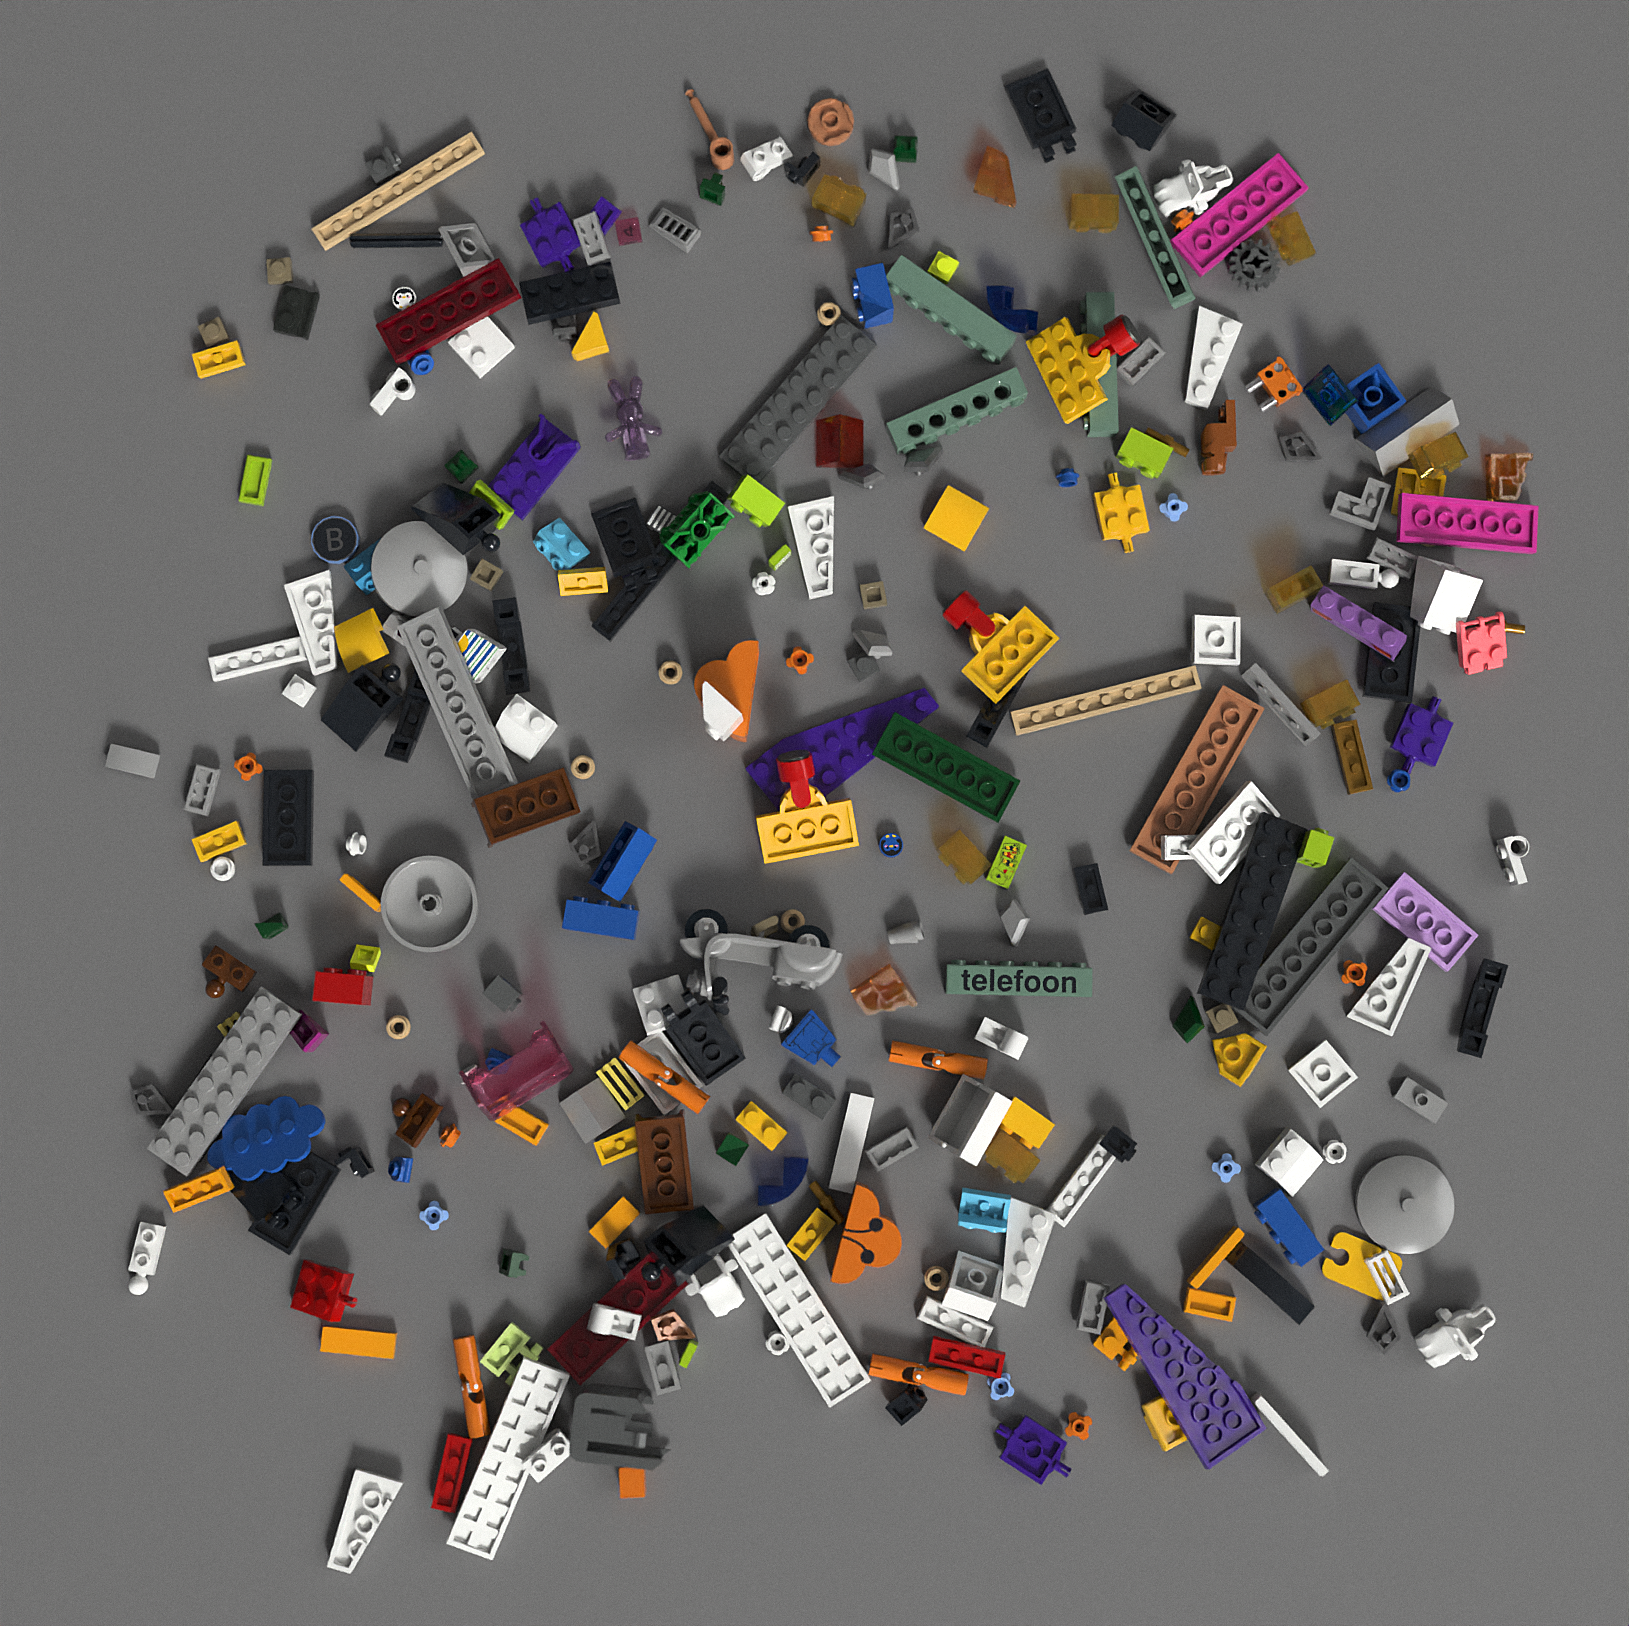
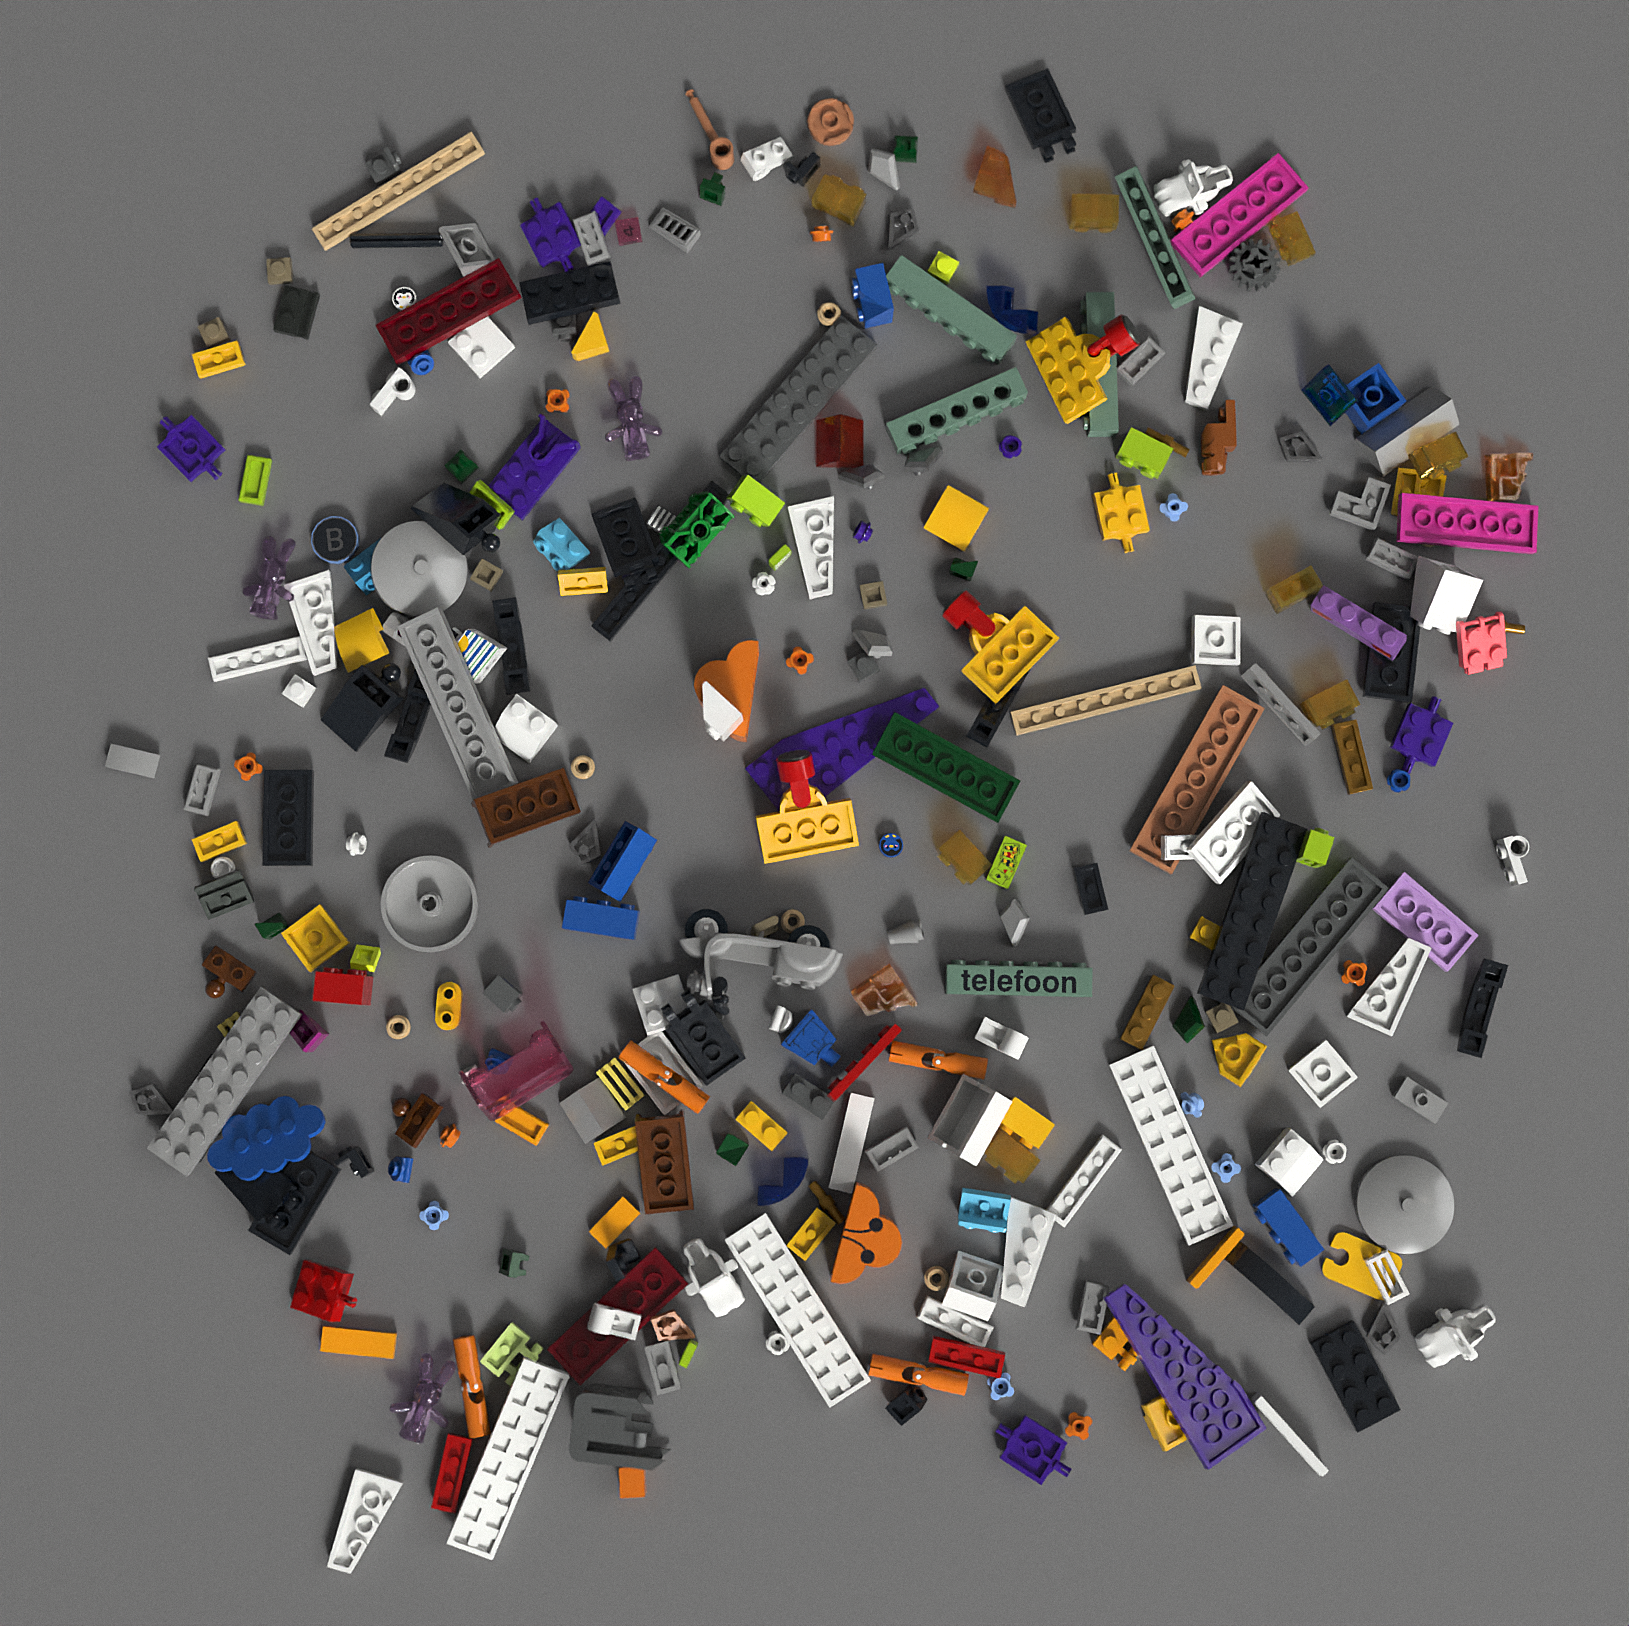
(145, 1255): white plate -> none
(190, 448): none -> dark purple plate
(198, 1189): light orange tile -> none
(224, 894): none -> pearl dark grey plate
(272, 574): none -> clear purple animal
(315, 938): none -> yellow plate
(361, 891): light orange tile -> none
(425, 1396): none -> clear purple animal
(451, 1006): none -> yellow plate
(548, 1455): white plate -> none
(557, 394): none -> orange plate
(670, 665): tan plate -> none
(688, 1243): black slope -> none
(862, 531): none -> dark purple plate
(870, 1053): none -> red plate
(963, 569): none -> dark green slope
(1010, 440): none -> dark purple plate
(1067, 477): blue plate -> none
(1118, 1144): black bracket -> none
(1143, 120): black slope -> none
(1147, 1012): none -> pearl gold plate
(1170, 1145): none -> white plate
(1192, 1104): none -> light blue plate
(1209, 1304): light orange tile -> none
(1281, 381): orange piece -> none
(1354, 1376): none -> black plate
(1360, 574): white plate -> none

